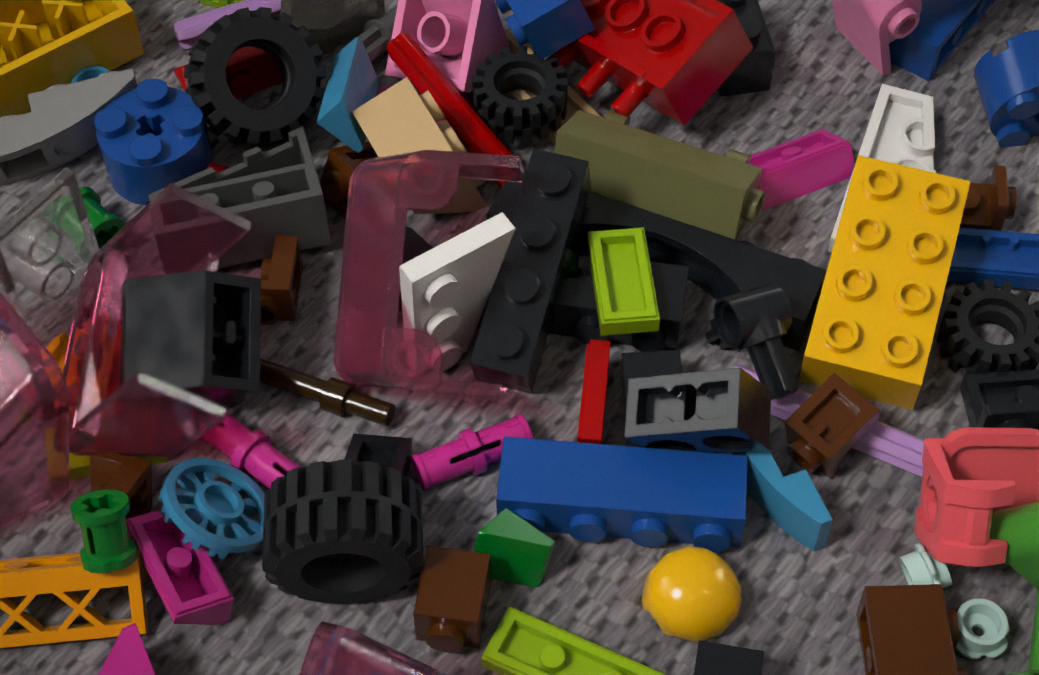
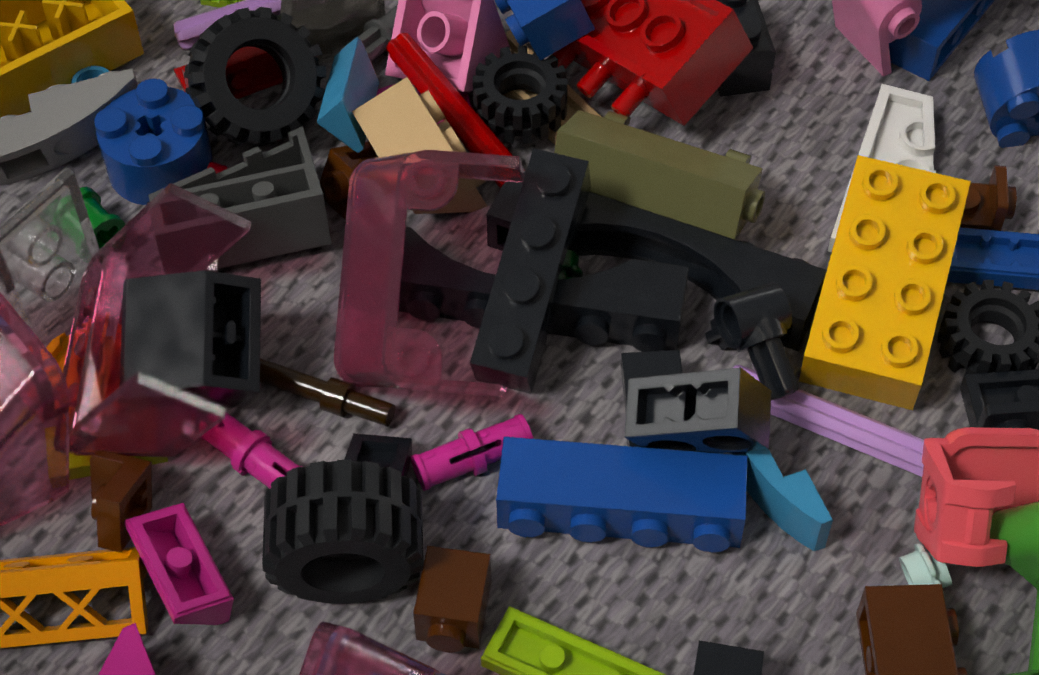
(104, 530): green bush -> none
(213, 506): dark azure wheel -> none
(281, 281): reddish brown bracket -> none
(451, 284): white wing -> none
(516, 549): green slope -> none
(594, 392): red tile -> none
(623, 281): lime tile -> none
(692, 594): yellow hair -> none
(803, 166): dark pink slope -> none
(828, 426): reddish brown bracket -> none
(991, 620): light aqua plate -> none

